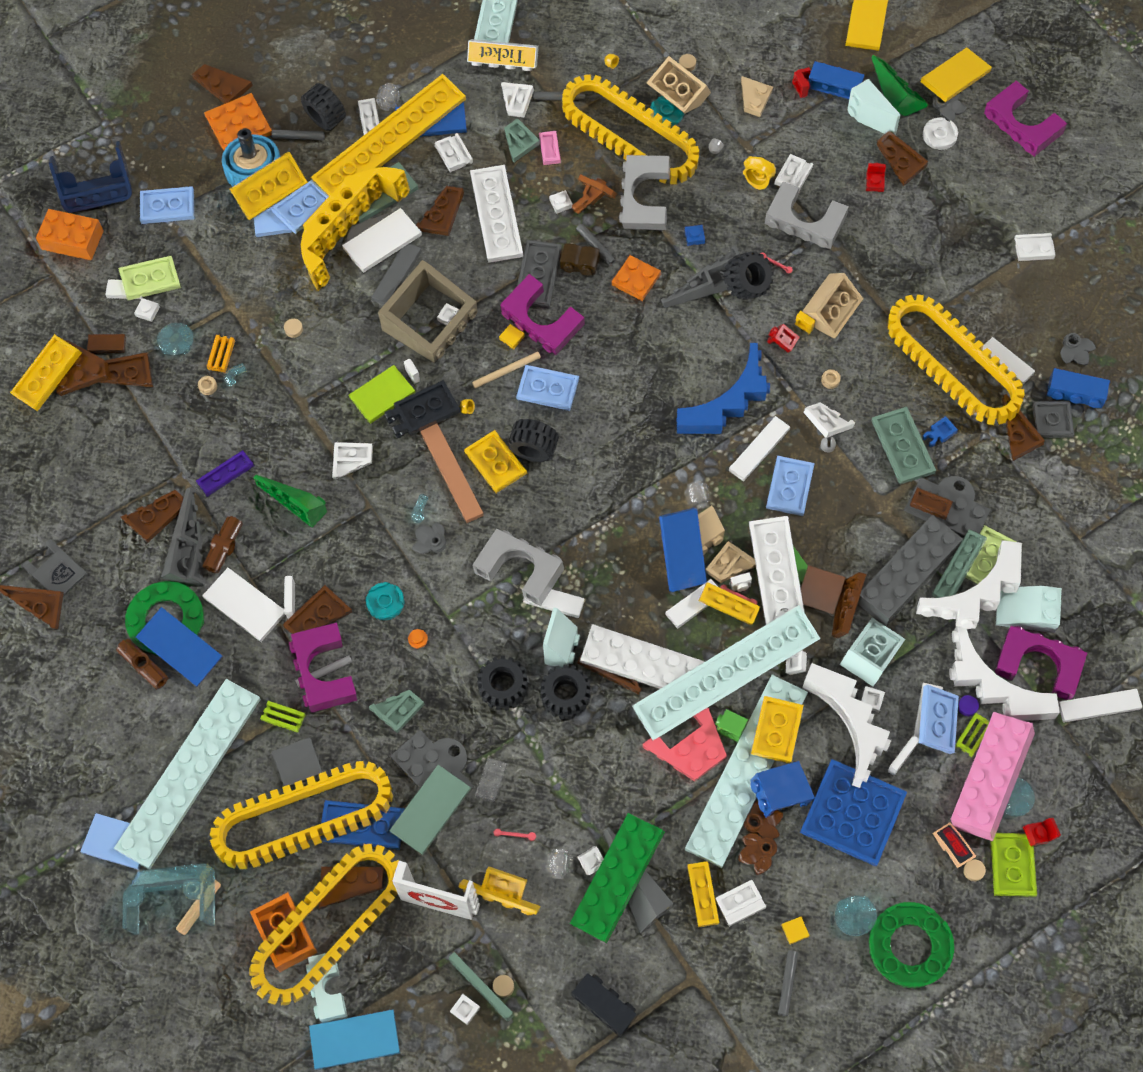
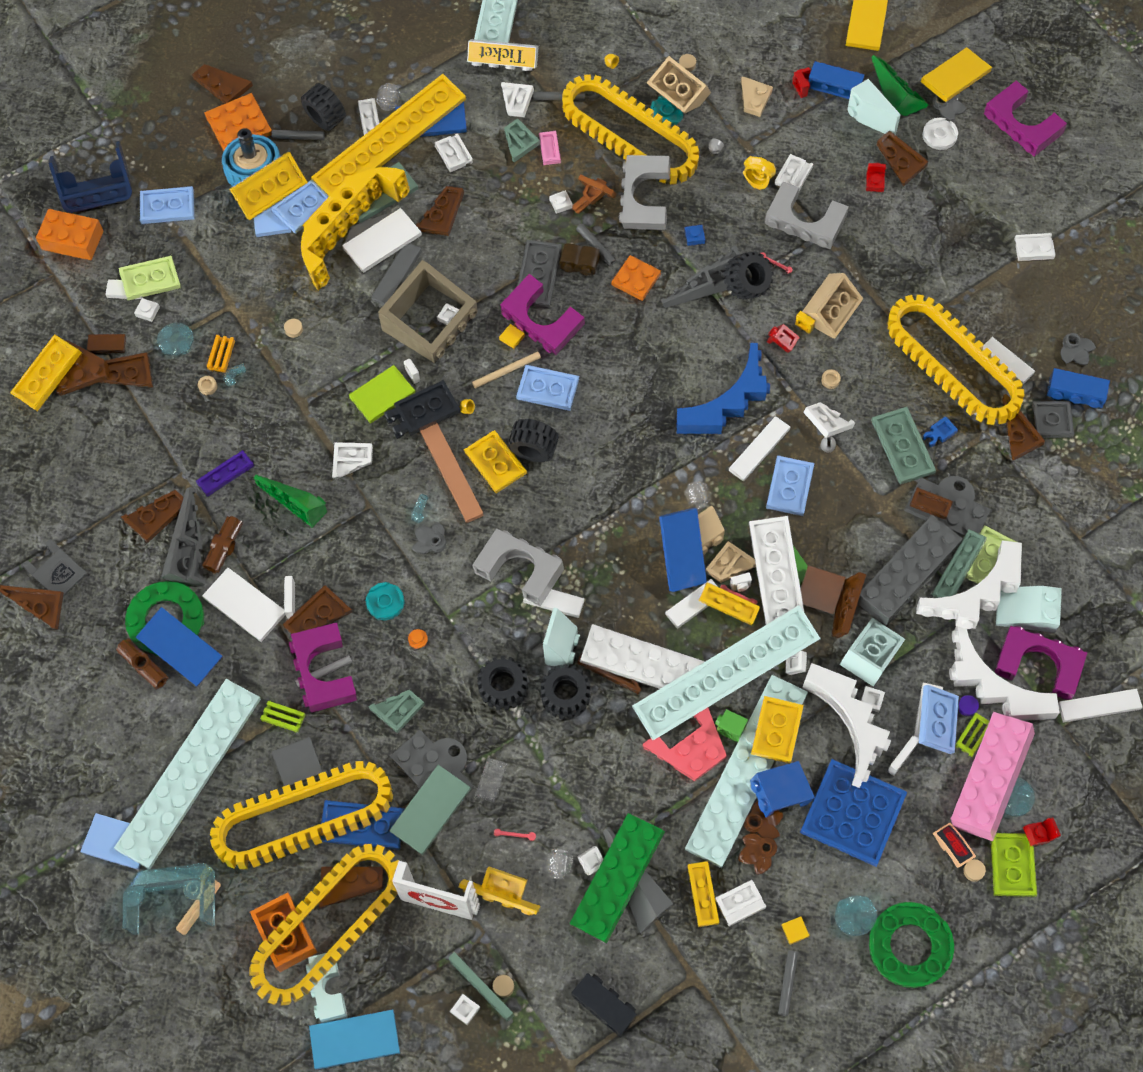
(496, 213): white plate -> none

